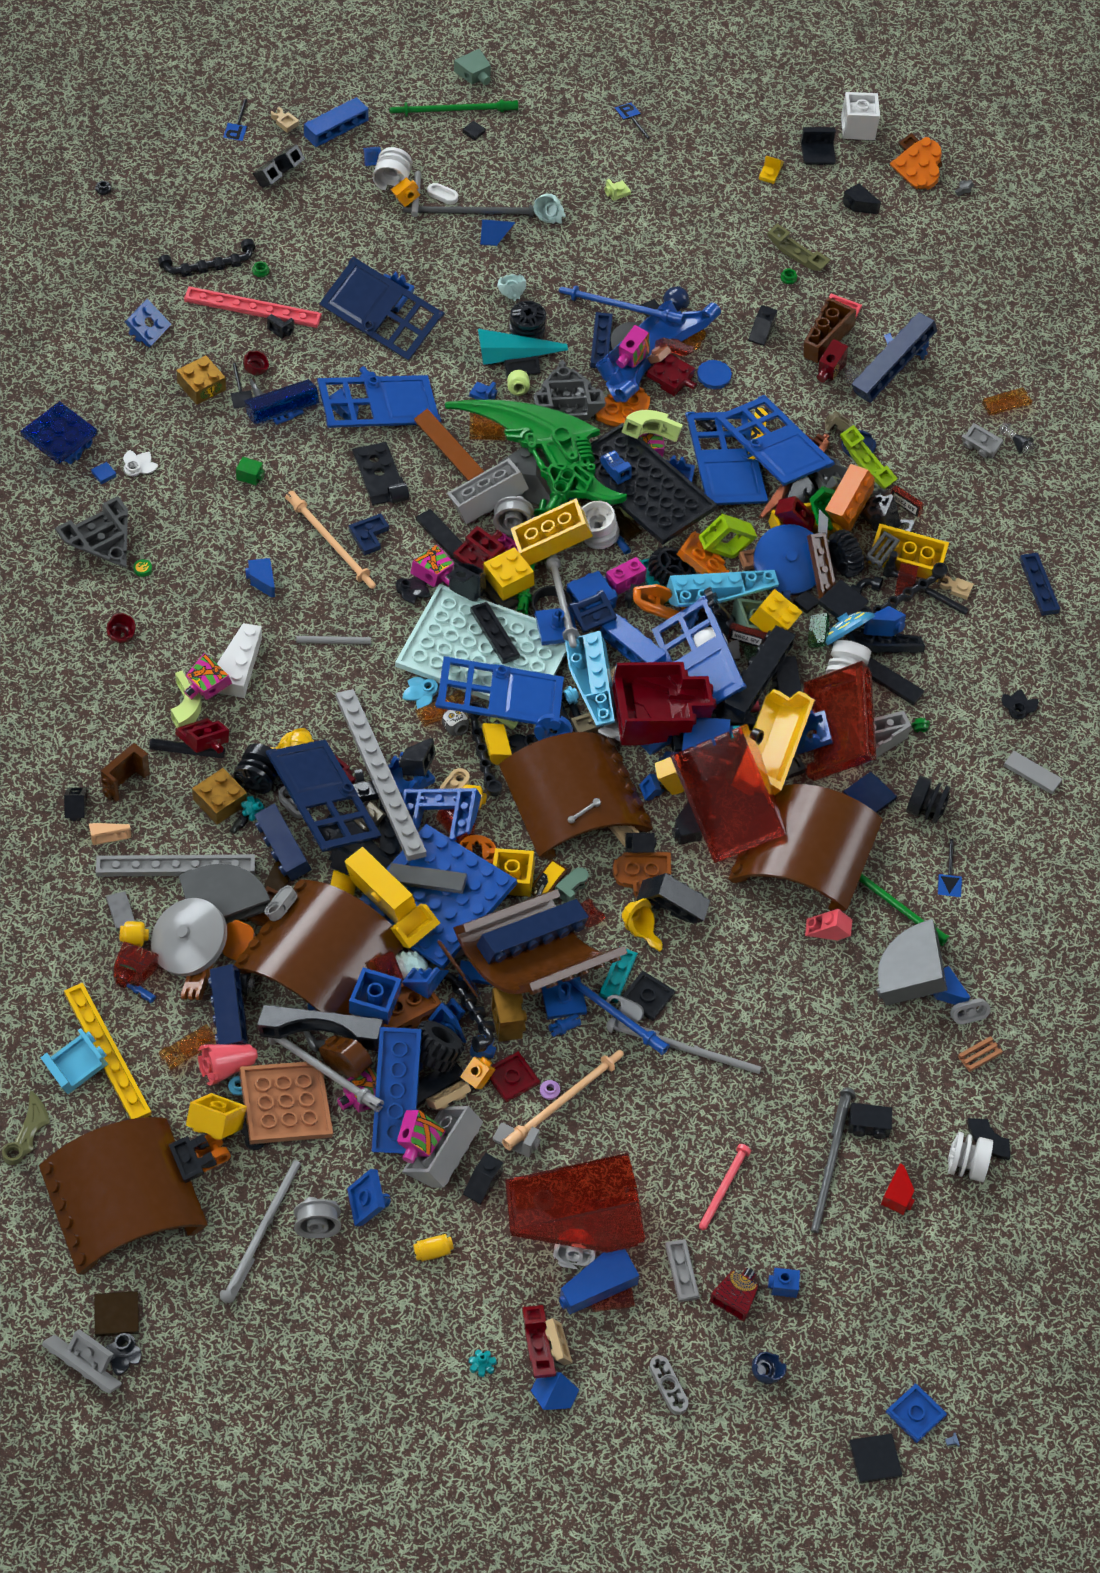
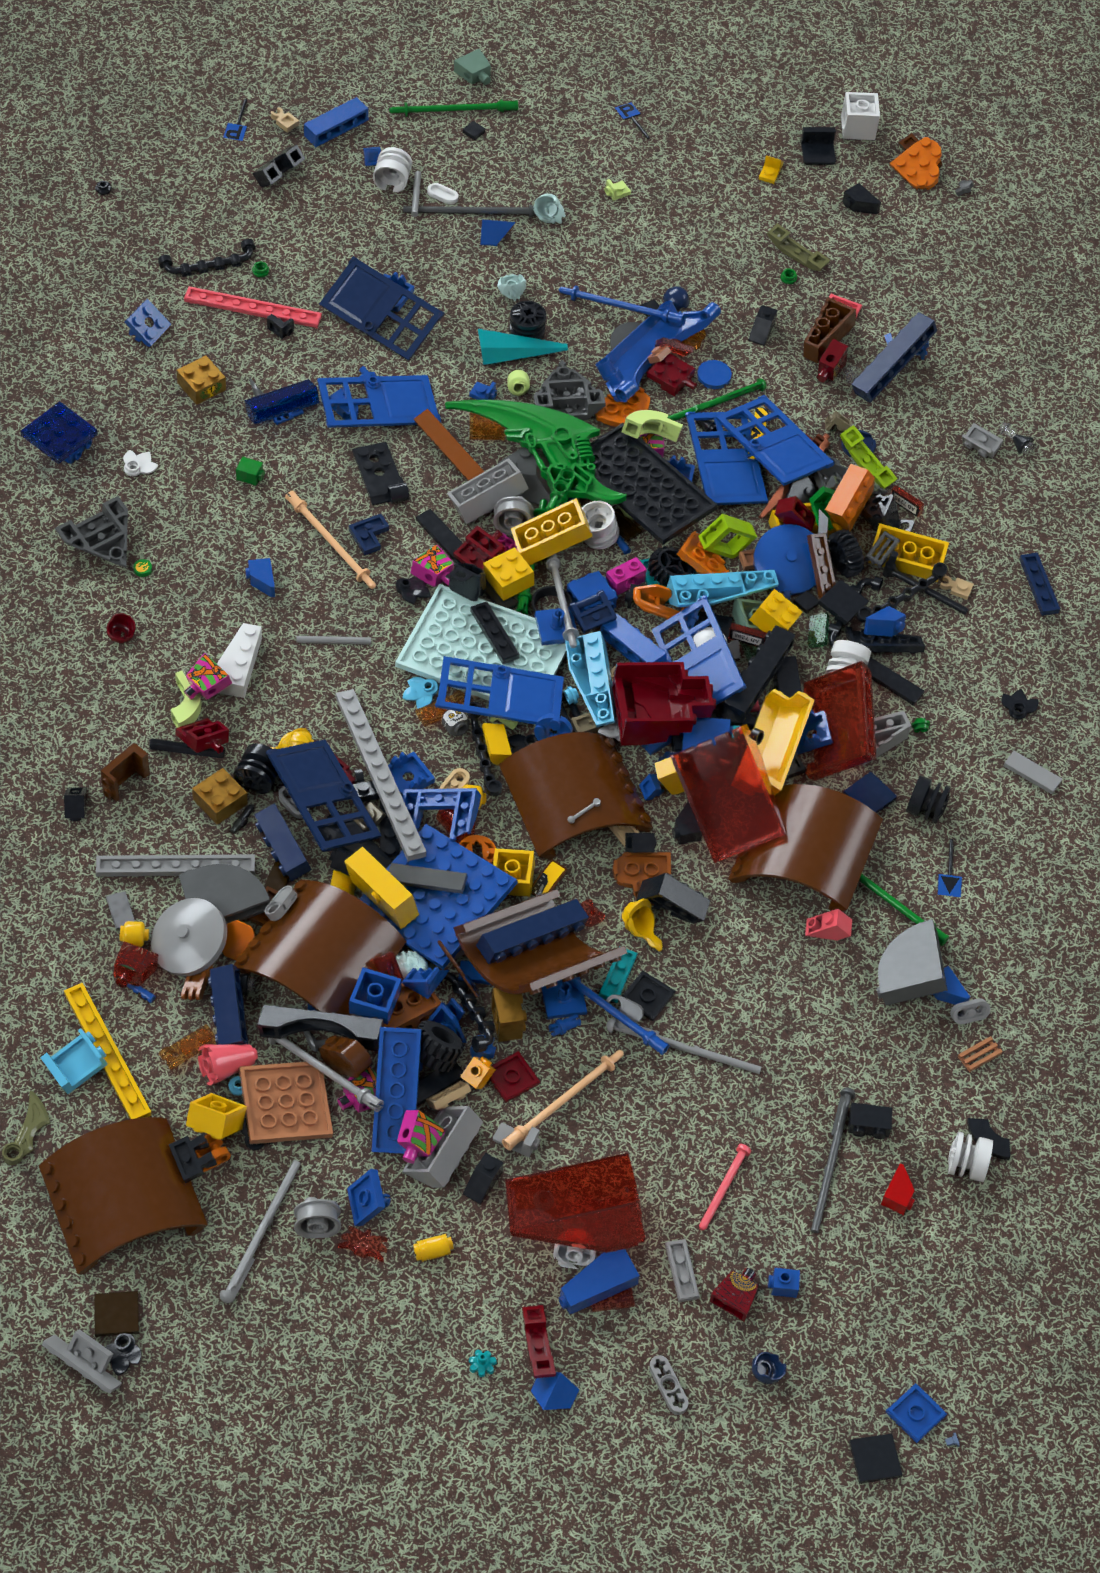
(103, 473): blue tile -> none
(106, 832): light nougat slope -> none
(239, 397): black piece -> none
(252, 807): teal plant -> none
(253, 361): dark red hair -> none
(363, 1243): none -> clear red piece
(406, 191): light orange brick -> none
(415, 925): yellow panel -> none
(418, 758): black slope -> none
(528, 364): black tile -> none
(550, 1095): lavender plate -> none
(559, 1344): tan plate -> none
(572, 883): sand green leg -> none
(601, 337): dark blue plate -> none
(616, 466): blue leg -> none
(633, 348): dark pink torso -> none
(717, 607): black bar -> none
(760, 384): none -> green bar
(847, 624): dark azure dish -> none
(906, 577): clear red tile -> none
(1006, 401): clear orange plate -> none

